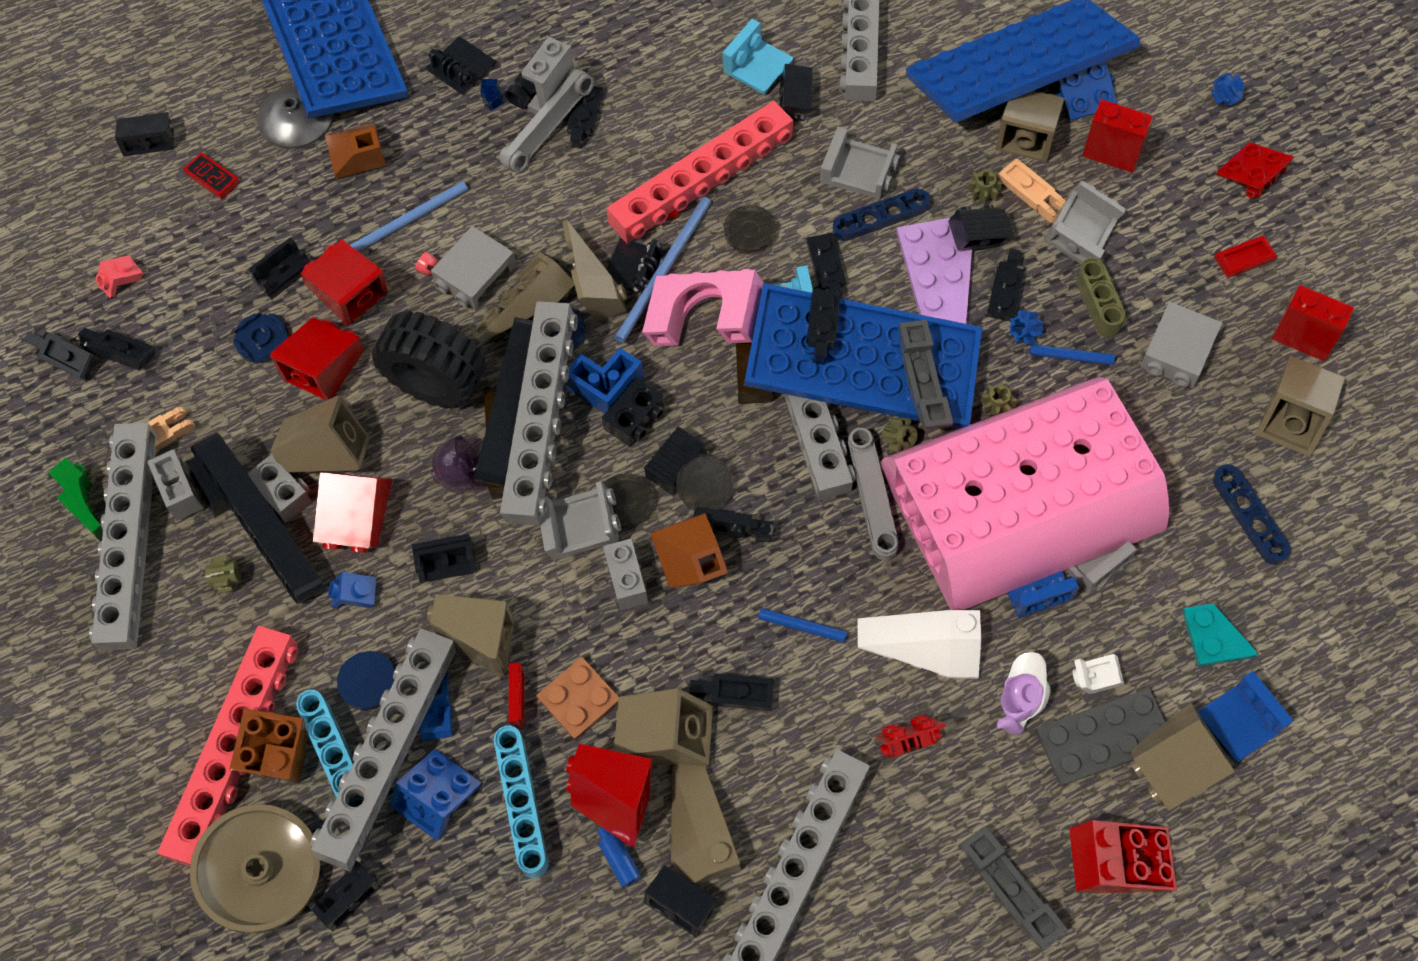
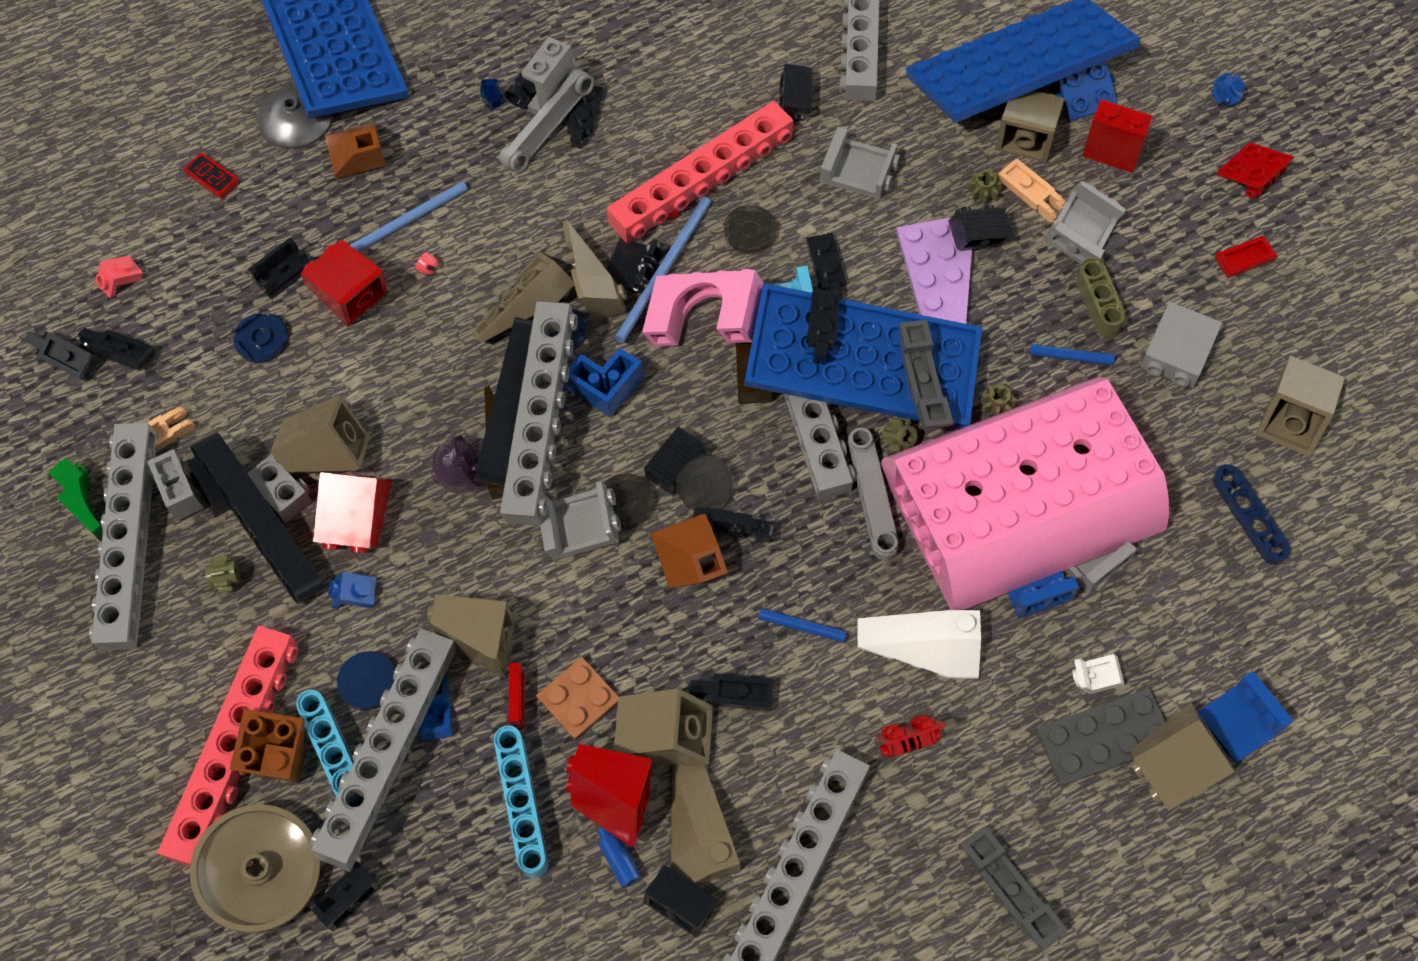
(144, 134): black hinge -> none
(318, 357): red slope -> none
(429, 359): black tyre -> none
(432, 793): blue bracket -> none
(444, 558): black hinge -> none
(459, 64): black hinge -> none
(472, 267): light grey panel -> none
(625, 574): light grey brick -> none
(628, 410): black brick -> none
(754, 60): medium azure bracket -> none
(882, 218): dark blue beam -> none
(1006, 288): black hinge -> none
(1024, 692): lavender hair -> none
(1026, 327): blue gear -> none
(1121, 858): red slope -> none
(1215, 637): teal wing -> none
(1312, 322): red slope -> none

